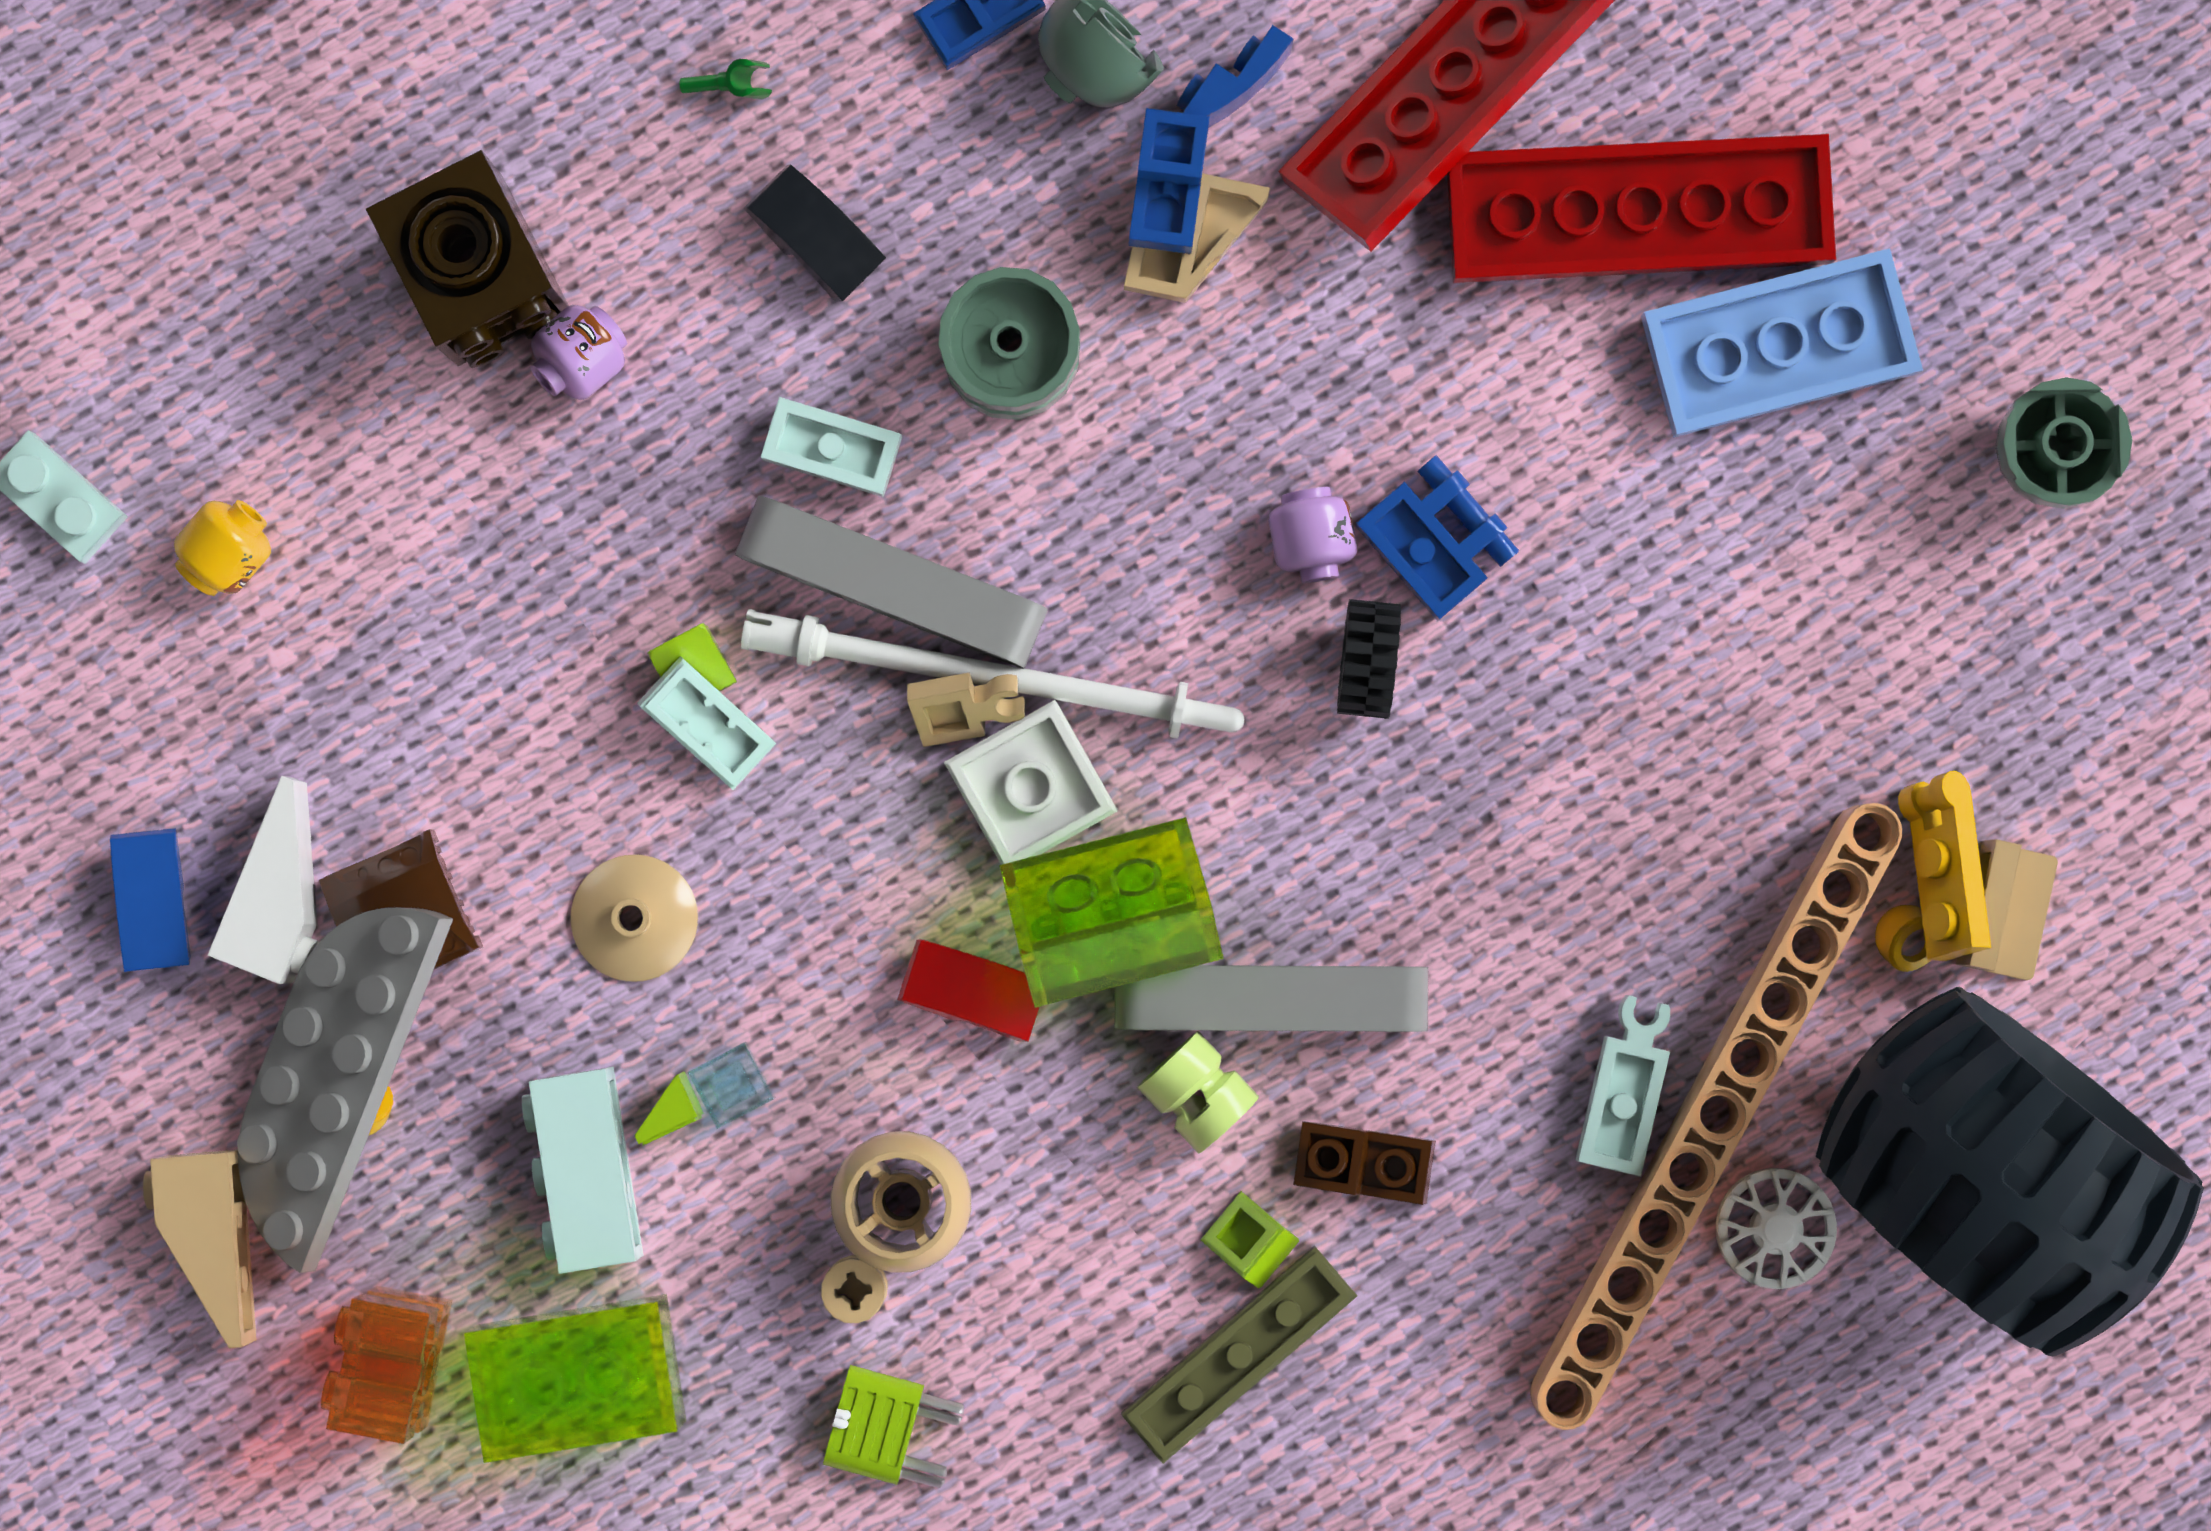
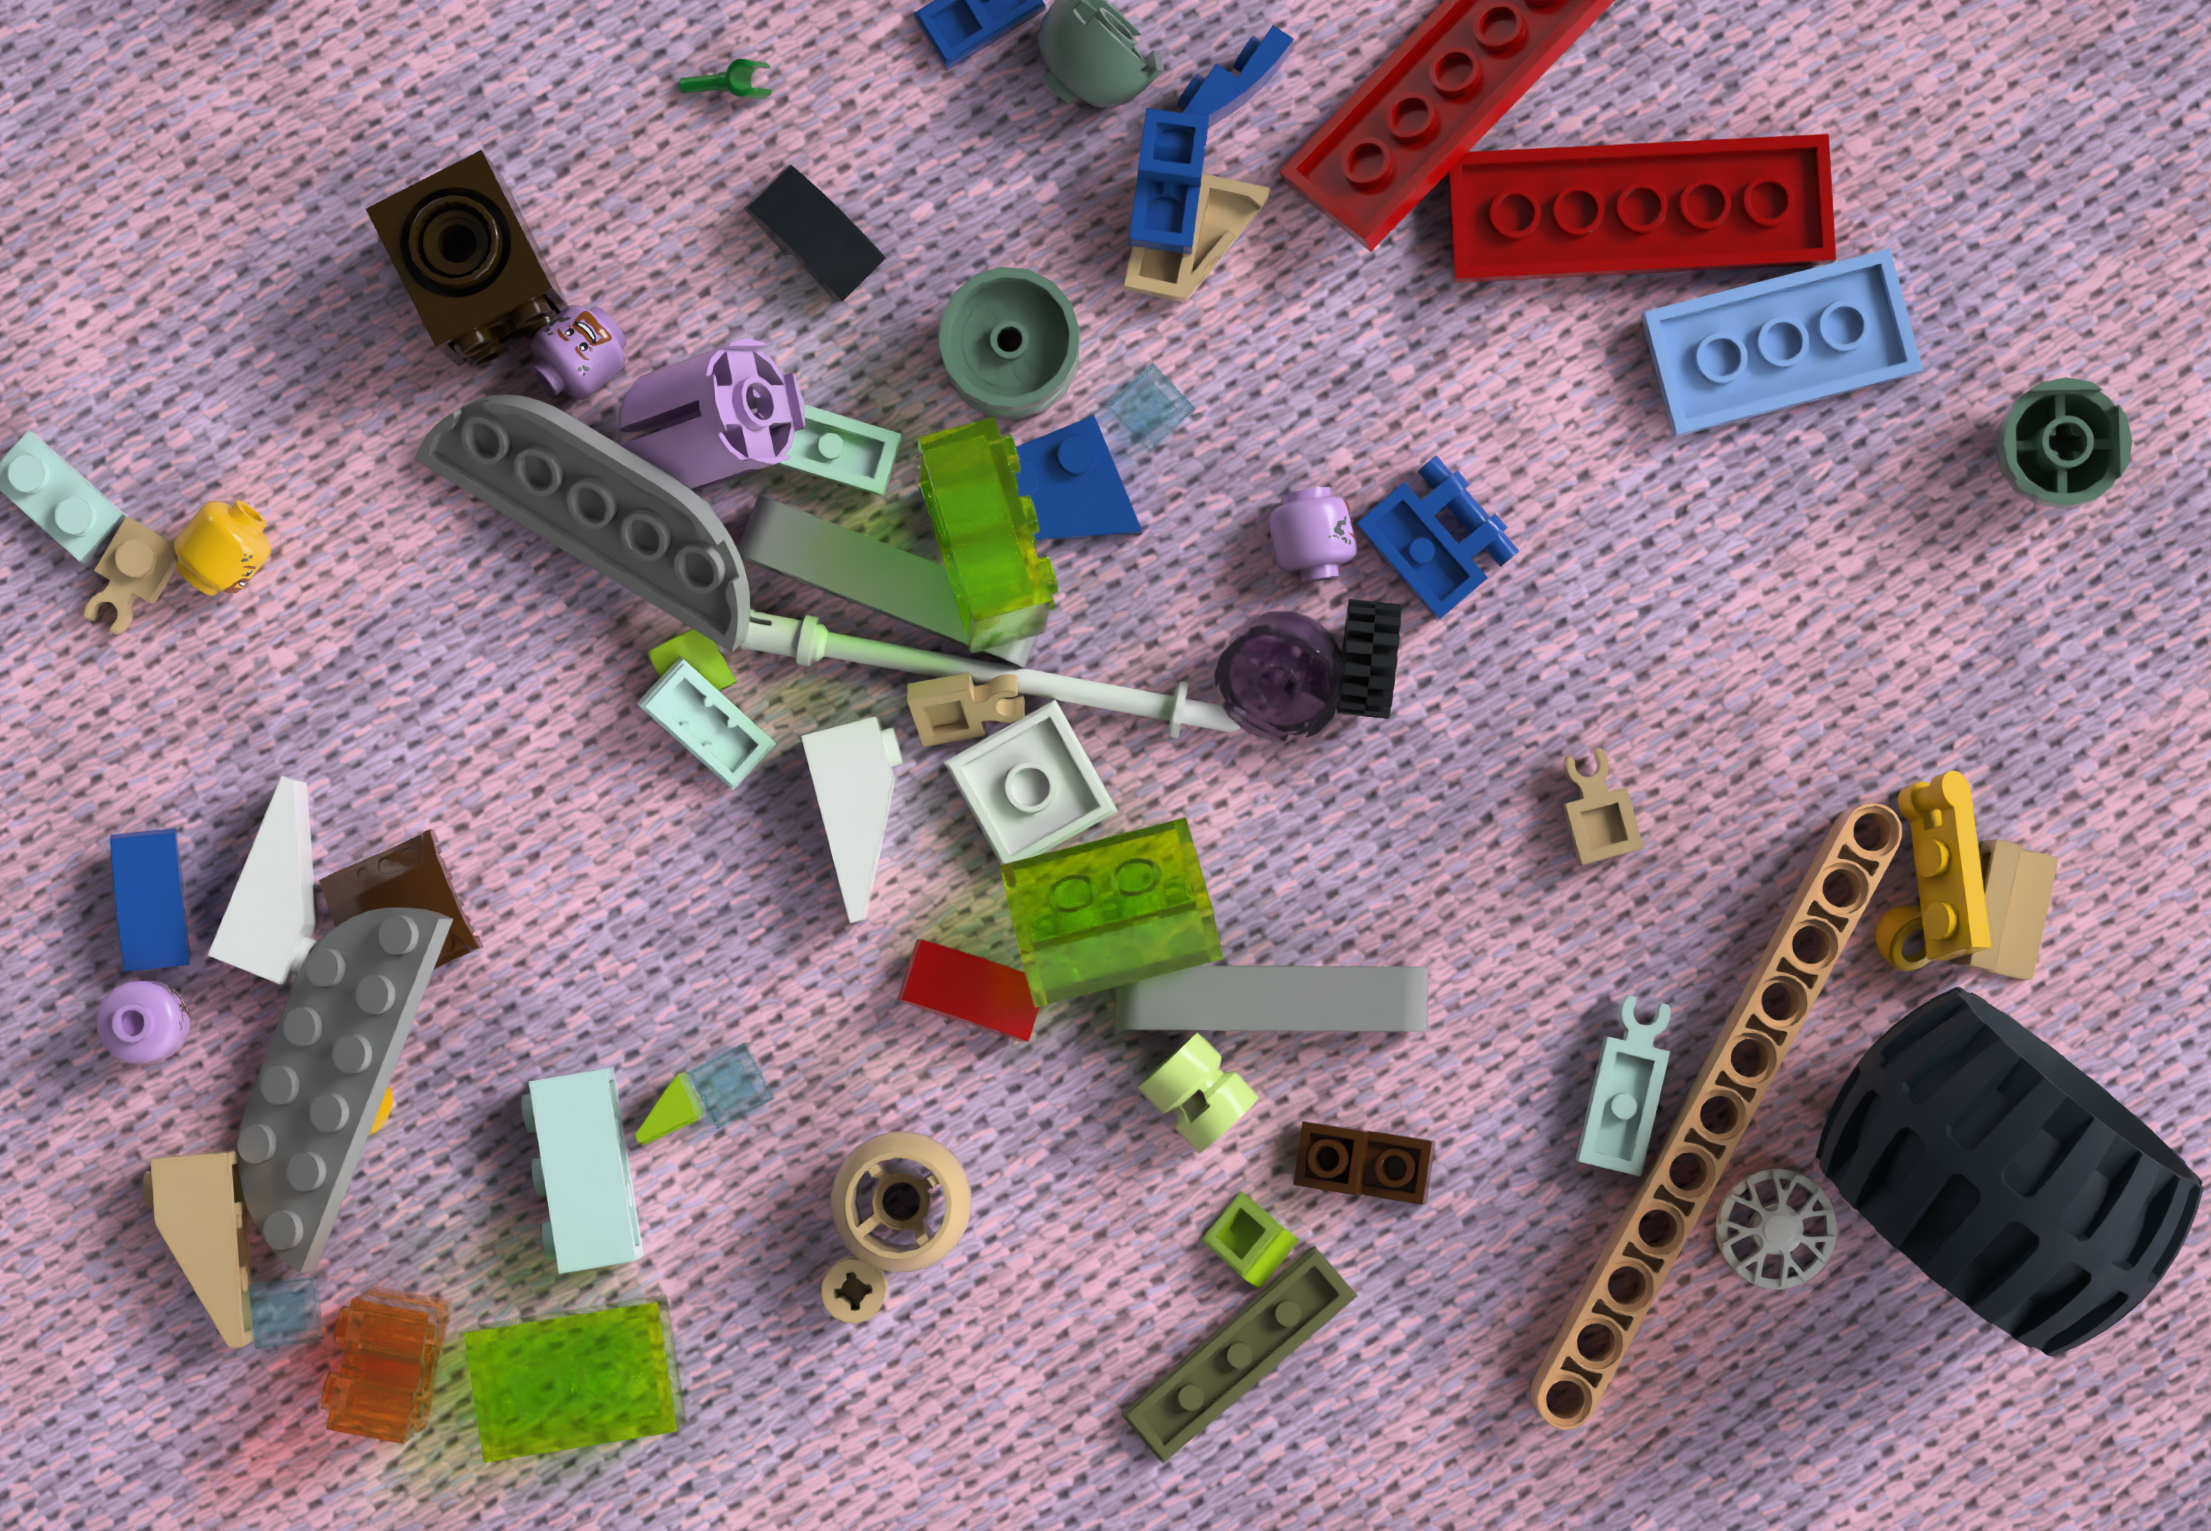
(136, 565): none -> tan plate
(143, 1021): none -> lavender head
(286, 1312): none -> clear light blue tile
(597, 507): none -> light grey plate
(667, 922): tan dish -> none
(708, 417): none -> lavender cylinder
(854, 794): none -> white slope
(877, 1424): lime piece -> none
(986, 533): none -> clear neon green brick
(1075, 484): none -> blue wing
(1150, 408): none -> clear light blue tile
(1281, 675): none -> clear purple cylinder
(1601, 821): none -> tan plate

